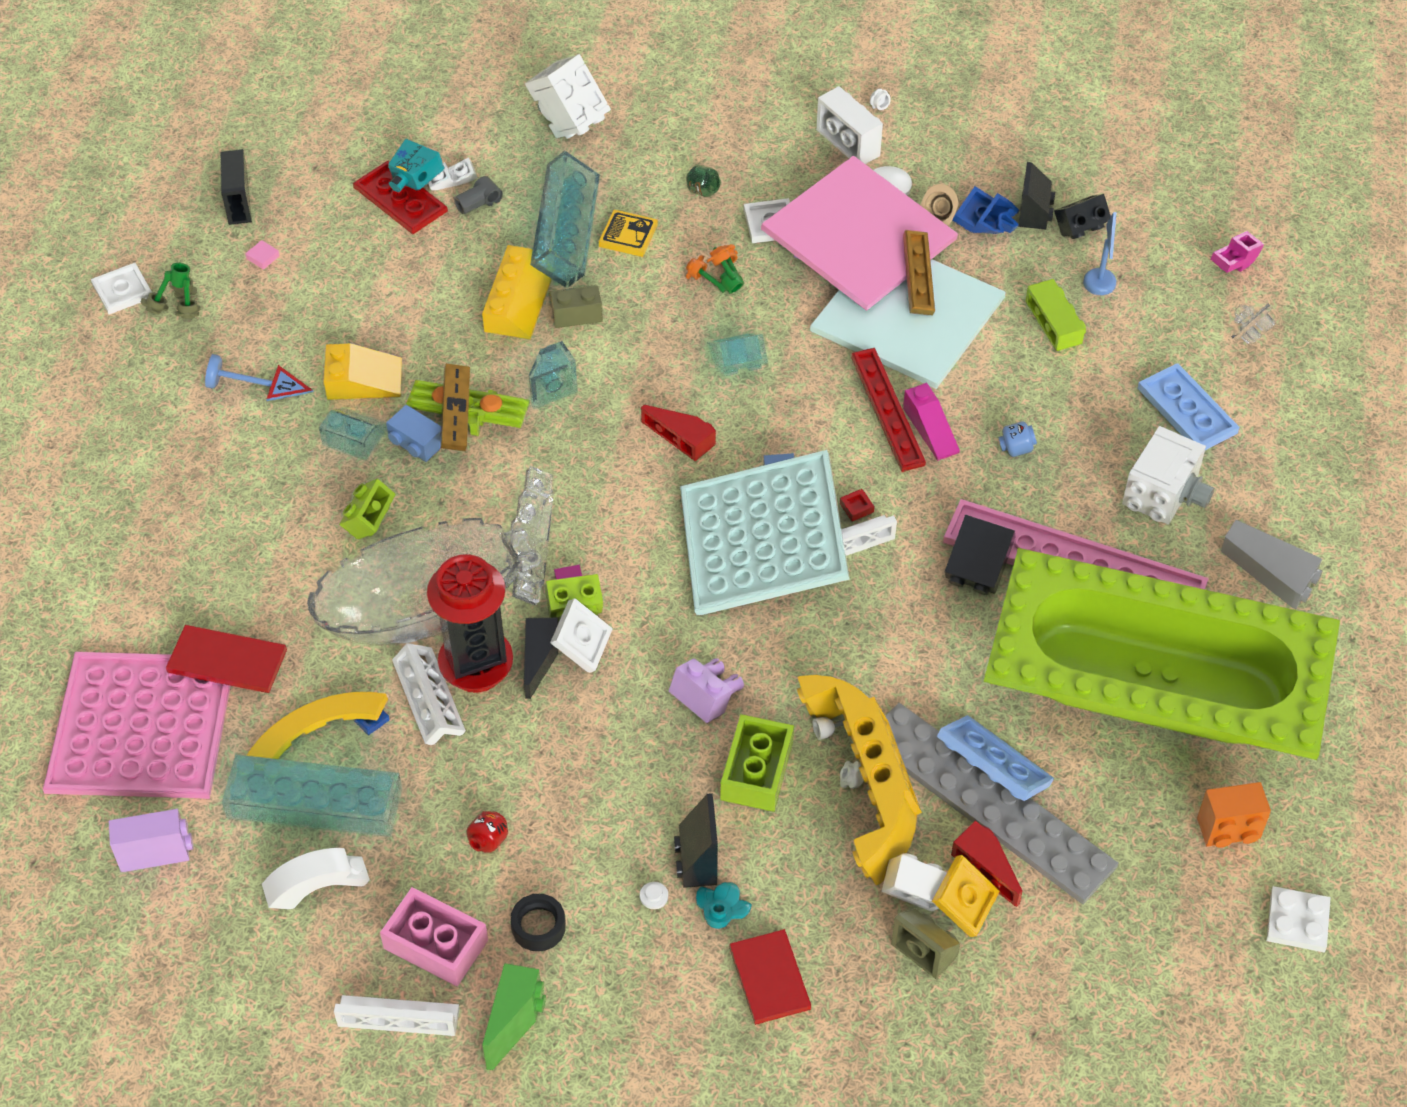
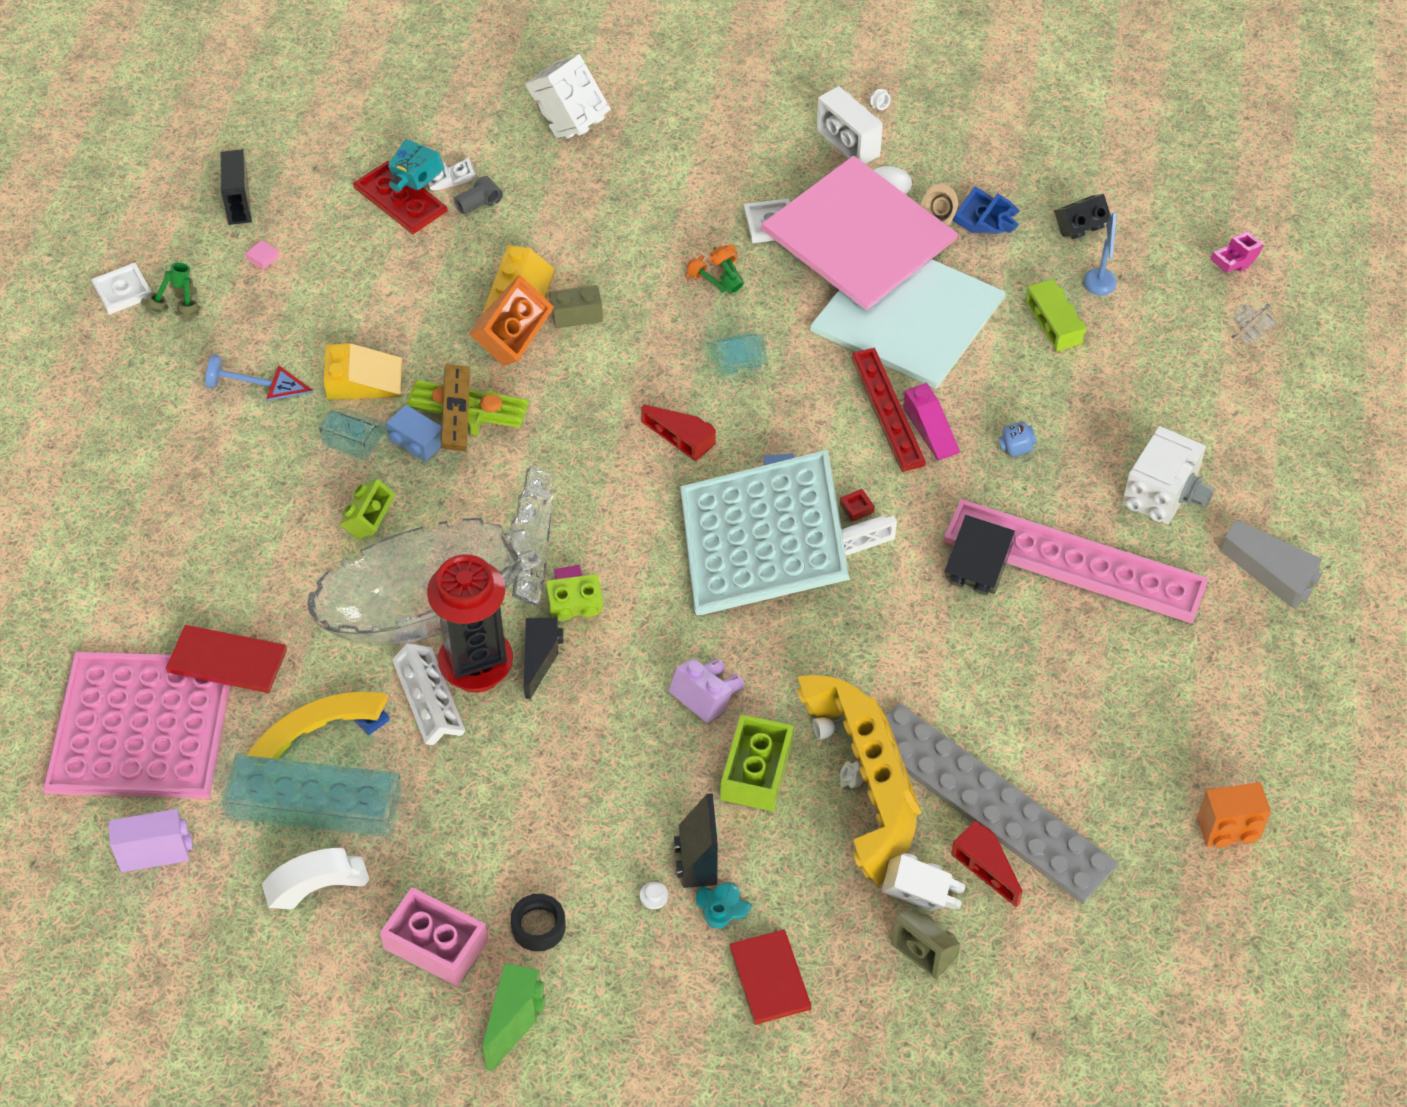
(397, 1015): white fence -> none
(487, 831): red head -> none
(512, 321): none -> orange slope
(552, 375): clear light blue slope -> none
(565, 219): clear light blue brick -> none
(581, 635): white plate -> none
(628, 233): tile -> none
(703, 181): clear green head -> none
(918, 272): pearl gold tile -> none
(965, 896): yellow tile -> none
(995, 758): light blue plate -> none
(1036, 199): black slope -> none
(1165, 654): lime piece -> none
(1188, 406): light blue plate -> none
(1298, 919): white plate -> none

